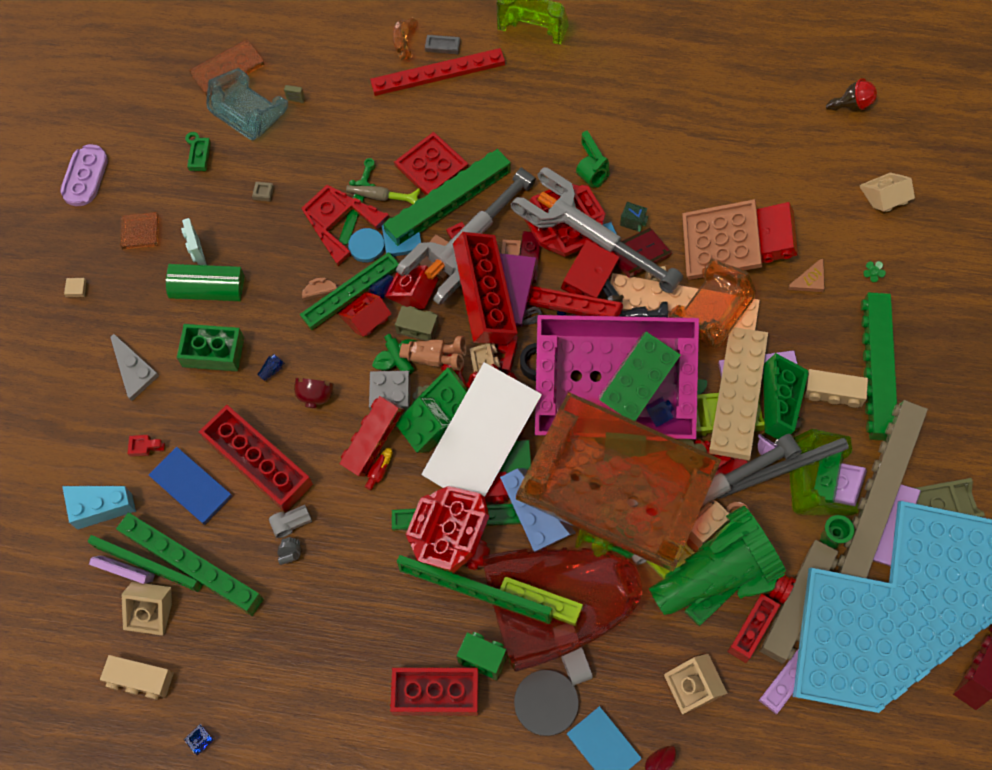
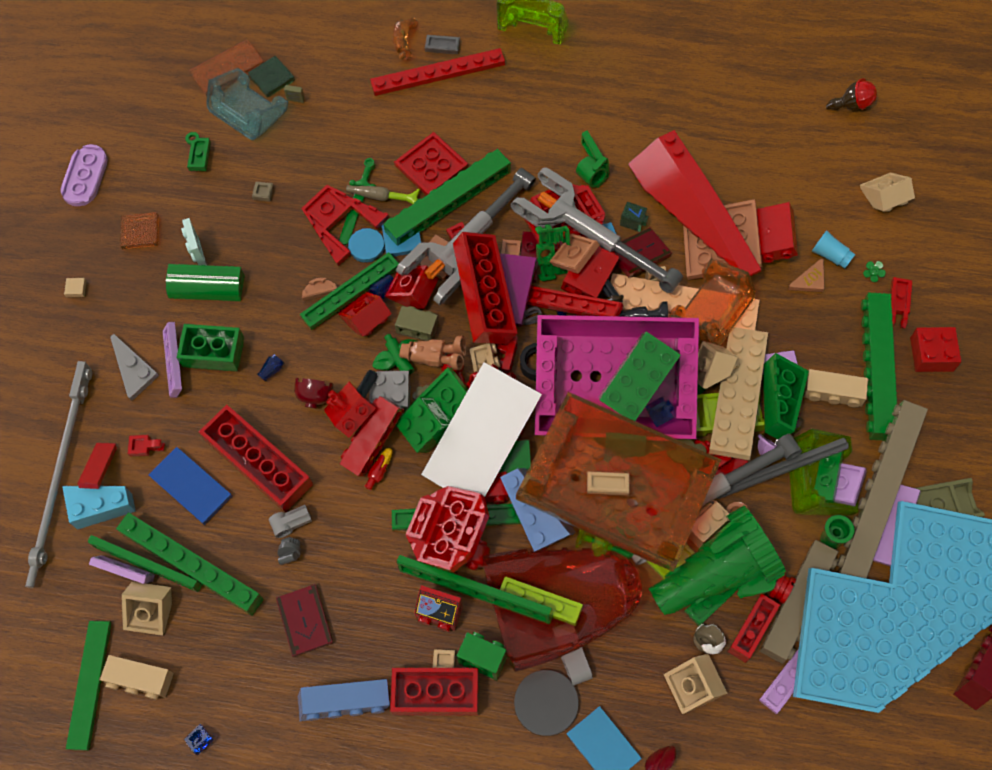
(78, 392): none -> light grey bar
(88, 686): none -> green tile
(97, 465): none -> red tile
(172, 363): none -> lavender tile
(271, 76): none -> clear green tile
(304, 620): none -> dark red tile
(343, 699): none -> medium blue wedge
(351, 406): none -> red piece
(438, 609): none -> slope
(444, 658): none -> tan tile
(550, 236): none -> green piece
(575, 255): none -> nougat tile
(608, 483): none -> tan tile
(681, 187): none -> red wedge
(709, 639): none -> dark tan hair
(714, 364): none -> tan slope
(833, 250): none -> medium azure plant
(901, 299): none -> red hinge
(935, 349): none -> red brick

